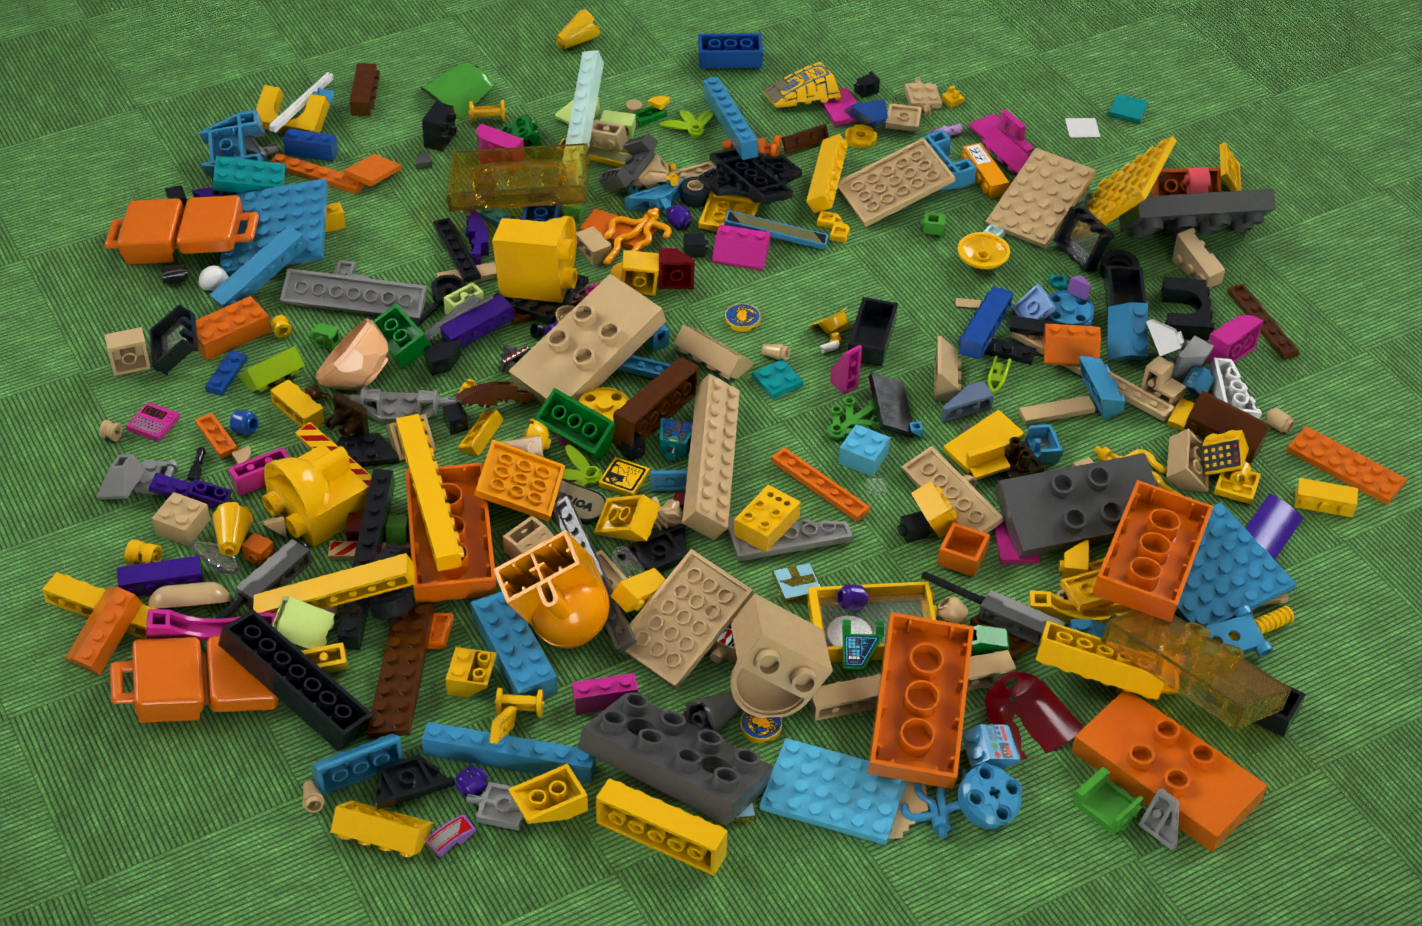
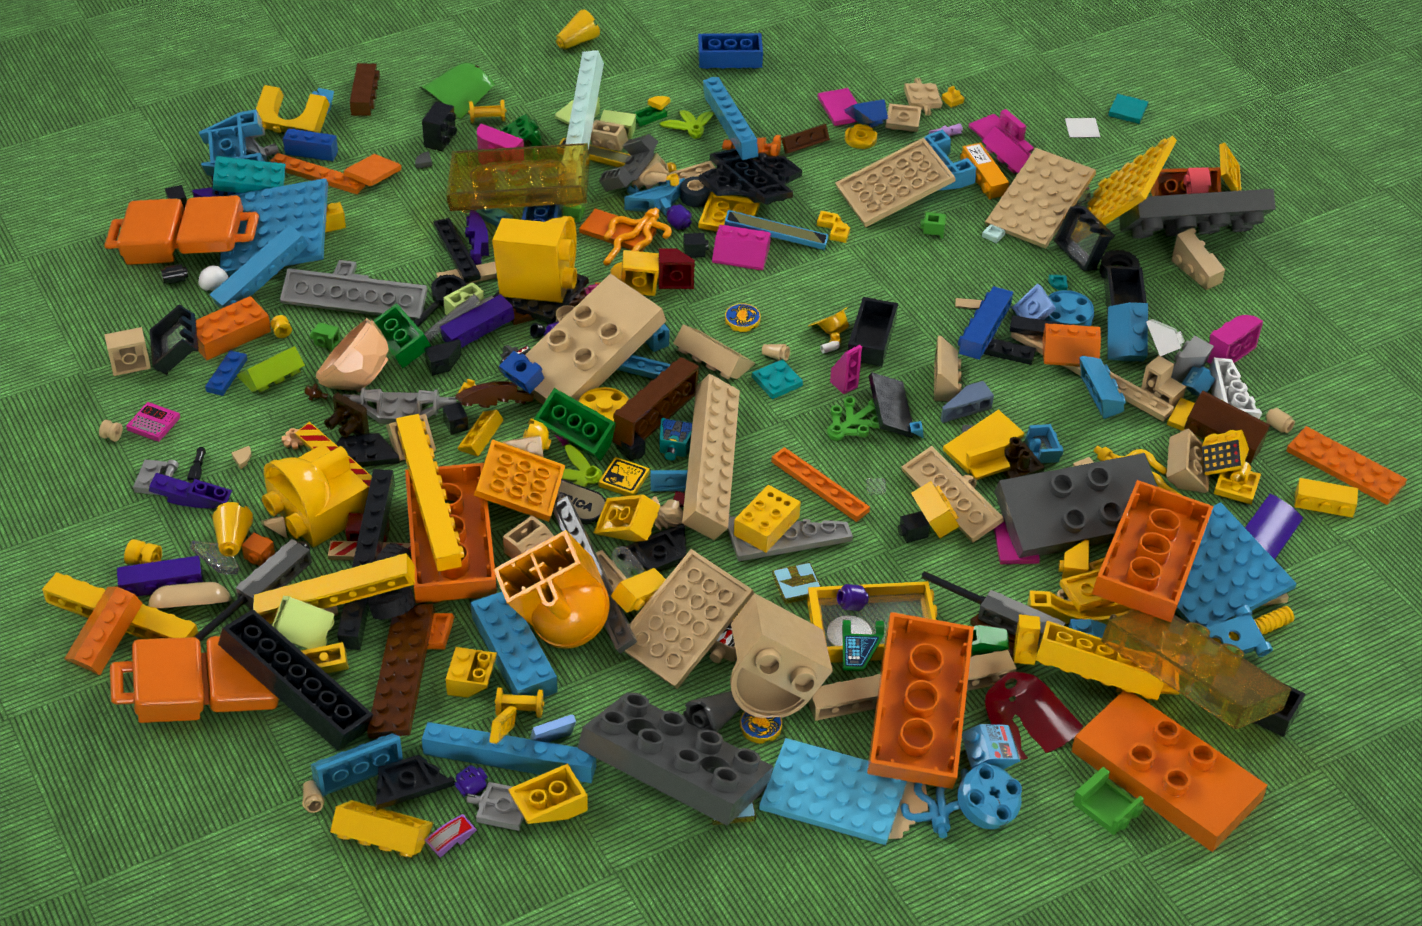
(121, 478): light grey slope -> none
(169, 624): dark pink arch -> none
(181, 519): tan brick -> none
(216, 435): orange plate -> none
(243, 422): blue head -> none
(250, 474): dark pink brick -> none
(291, 439): none -> light nougat plant
(295, 107): white axle -> none
(297, 404): yellow brick -> none
(397, 529): bright green brick -> none
(522, 372): none -> blue brick
(554, 729): none -> light blue tile
(593, 245): tan brick -> none
(602, 692): dark pink brick -> none
(633, 106): tan tile -> none
(661, 826): yellow brick -> none
(804, 85): yellow wedge -> none
(827, 173): yellow brick -> none
(864, 450): medium azure brick -> none
(867, 85): black brick -> none
(953, 610): tan head -> none
(963, 549): orange piece -> none
(983, 250): yellow dish -> none
(998, 379): lime piece -> none
(1026, 639): none -> yellow brick
(1056, 410): tan tile -> none
(1079, 287): medium lavender slope -> none
(1162, 818): light grey wing -> none
(1195, 294): black arch -> none
(1269, 330): reddish brown tile -> none

